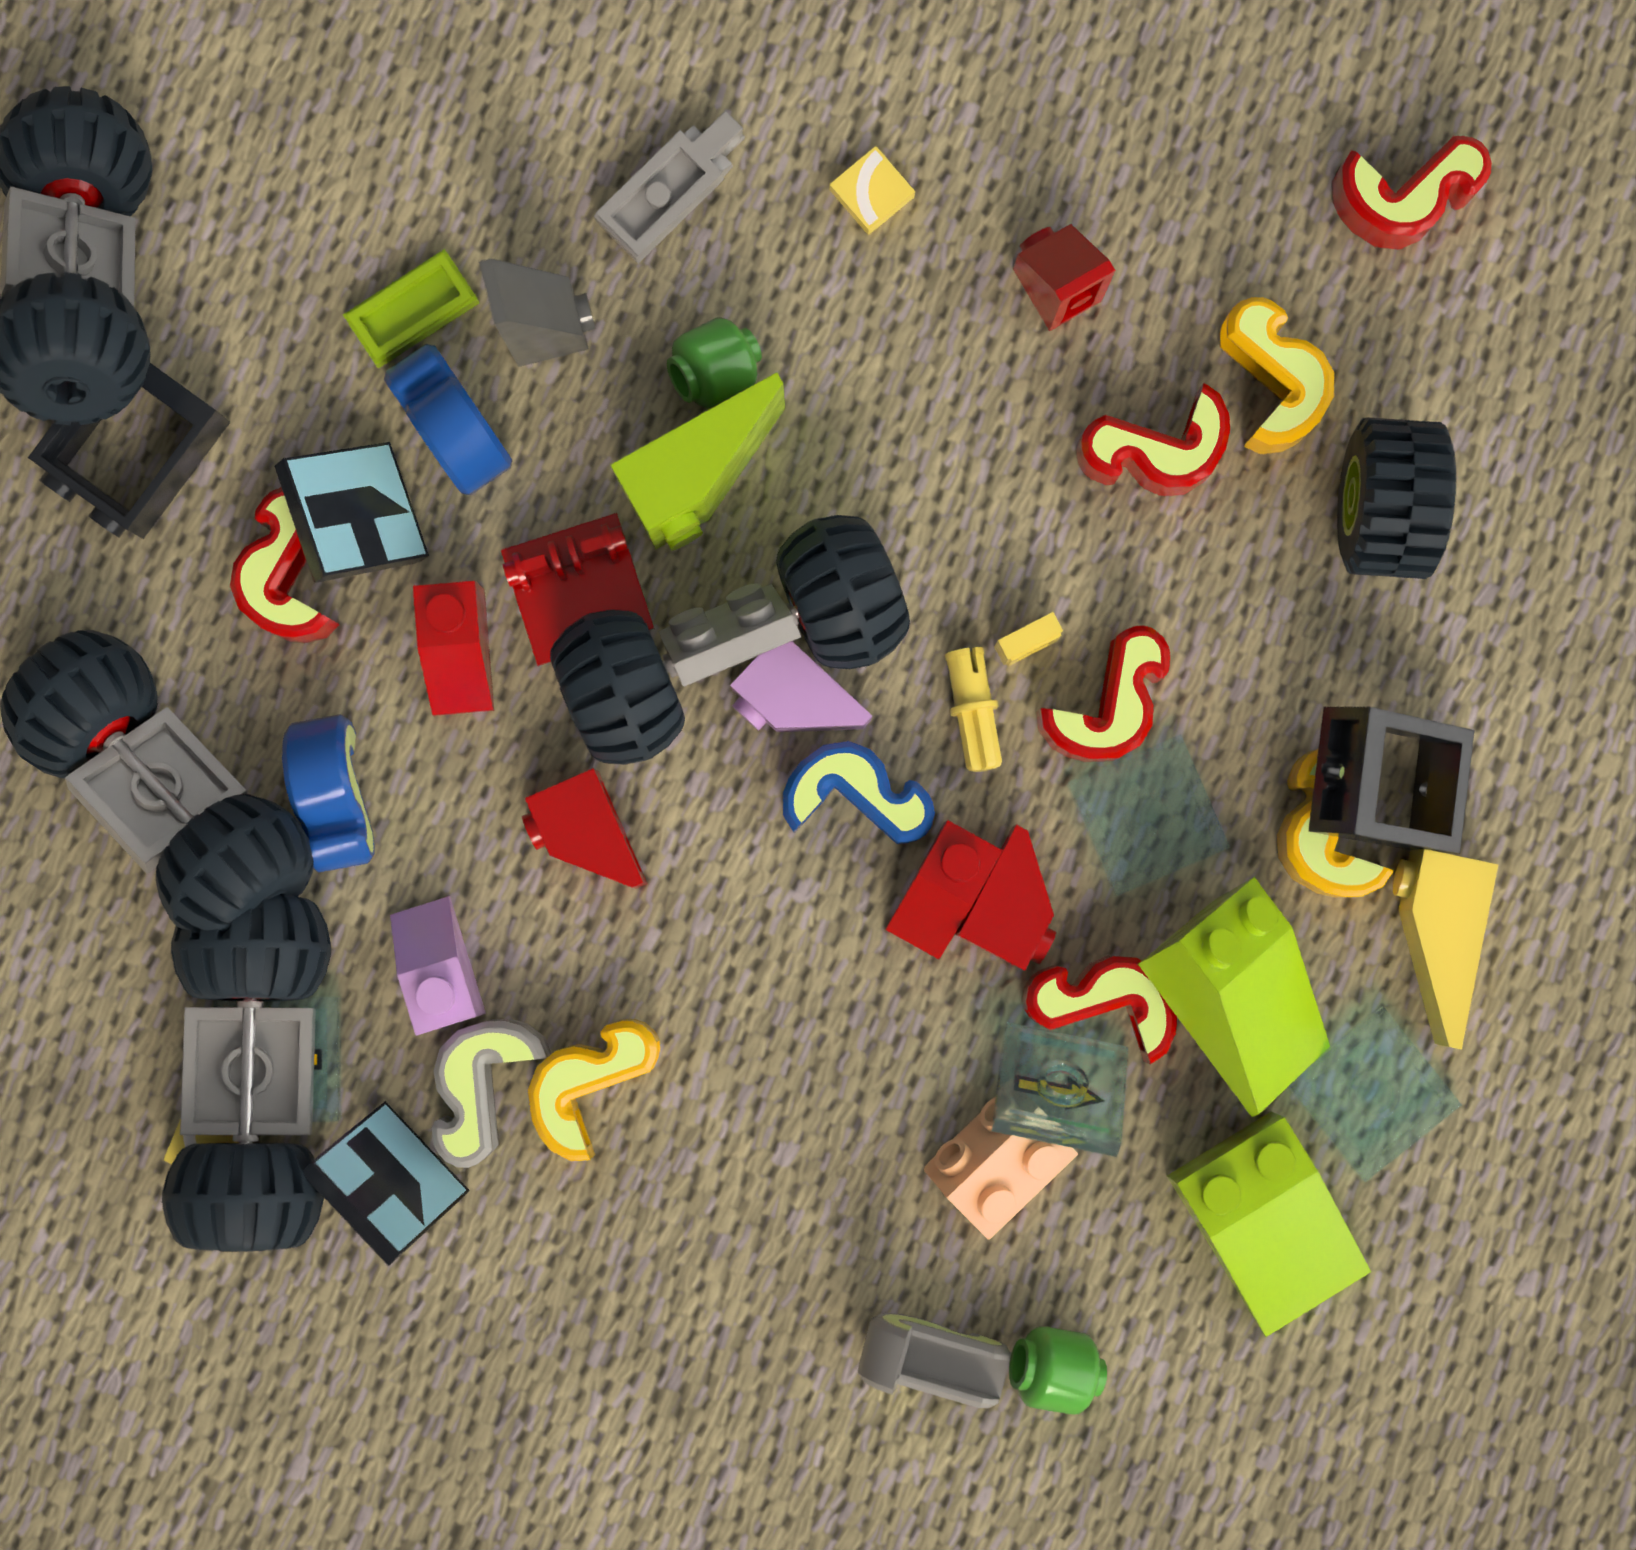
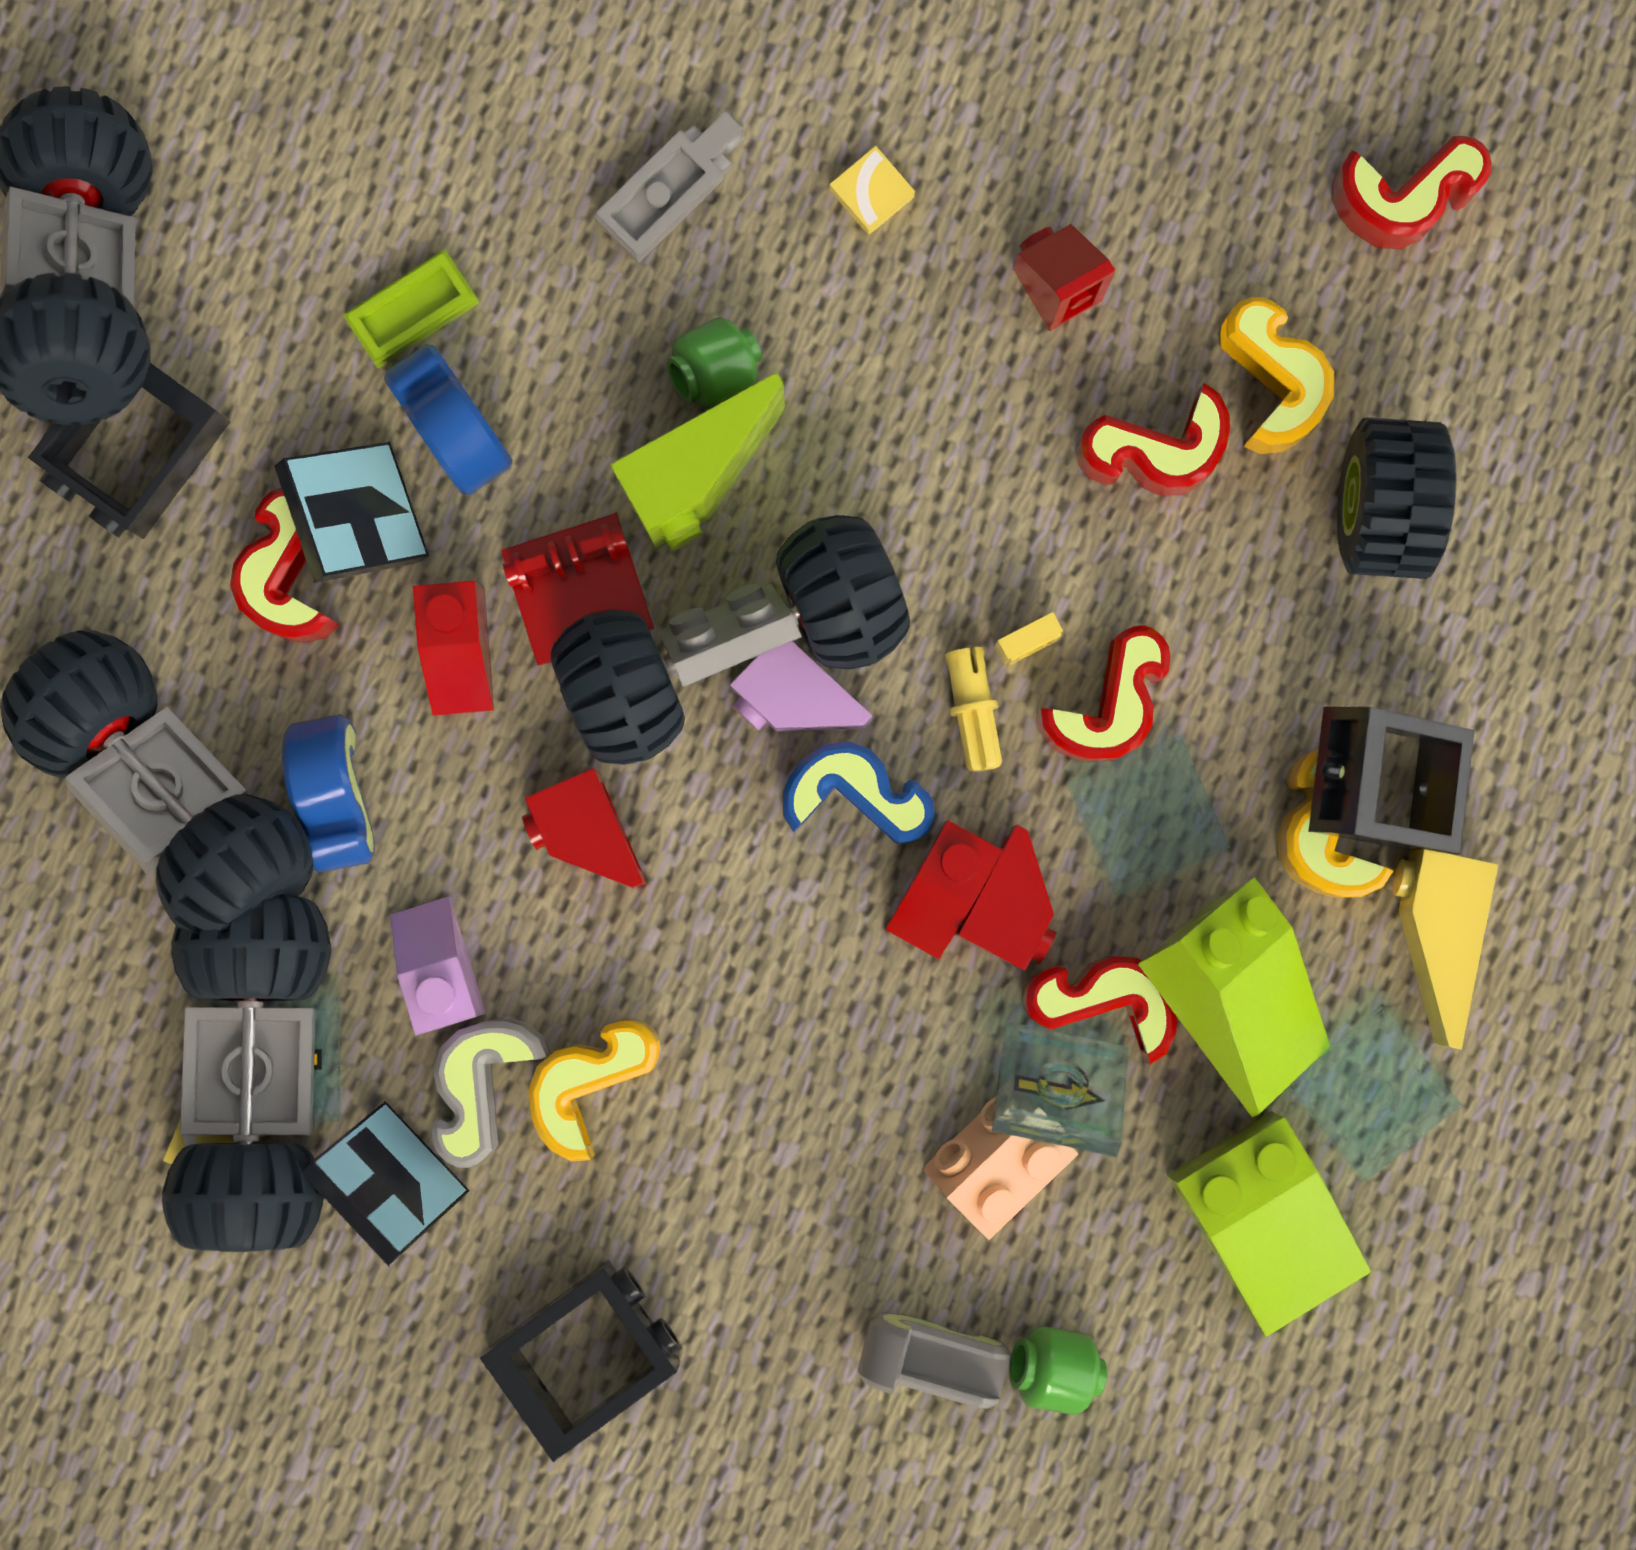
(532, 1397): none -> black window
(536, 311): dark grey slope -> none

